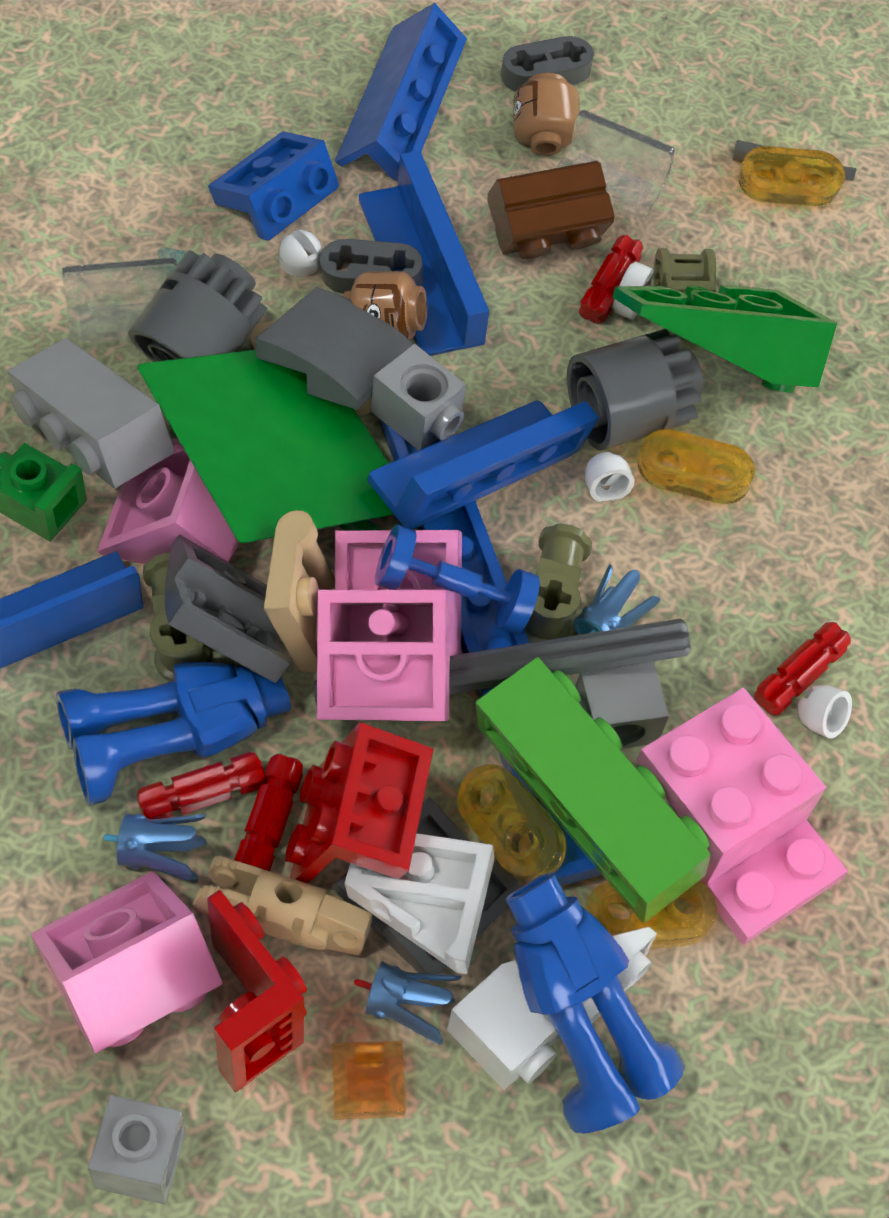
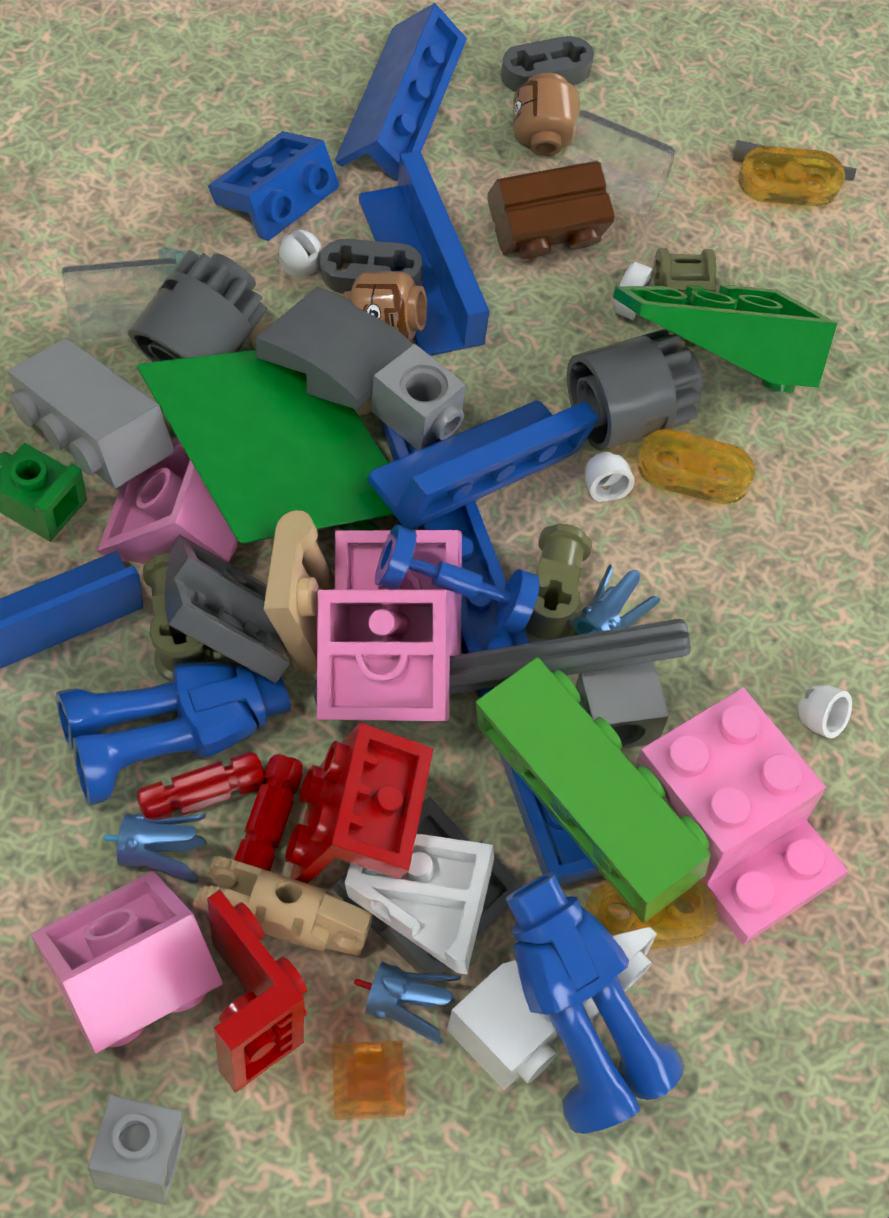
(508, 818): clear yellow plate -> none
(599, 297): red axle -> none
(802, 668): red axle -> none

